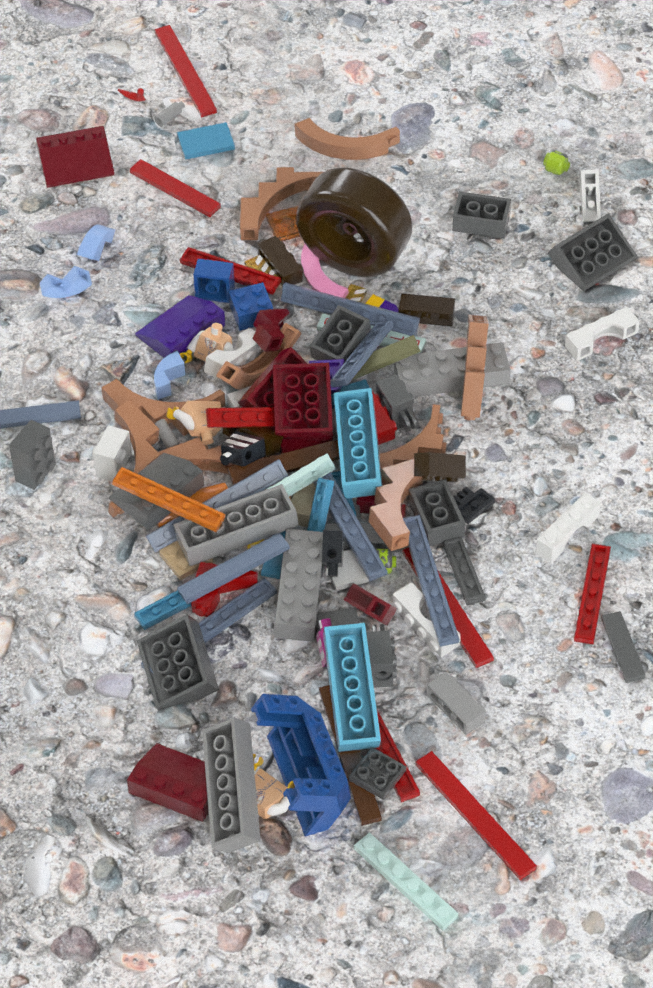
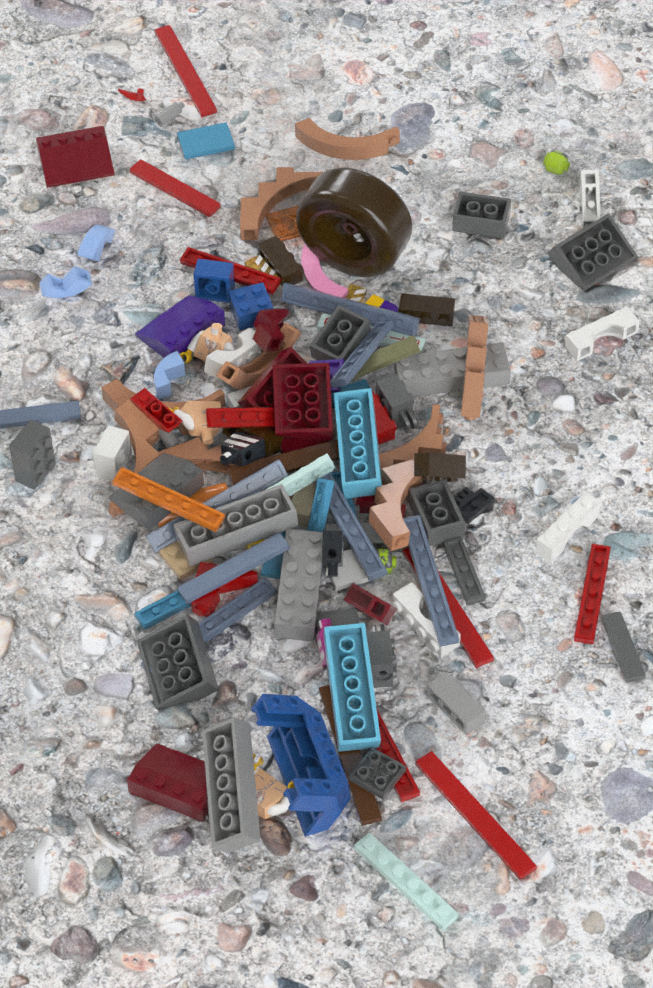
(156, 410): none -> red slope

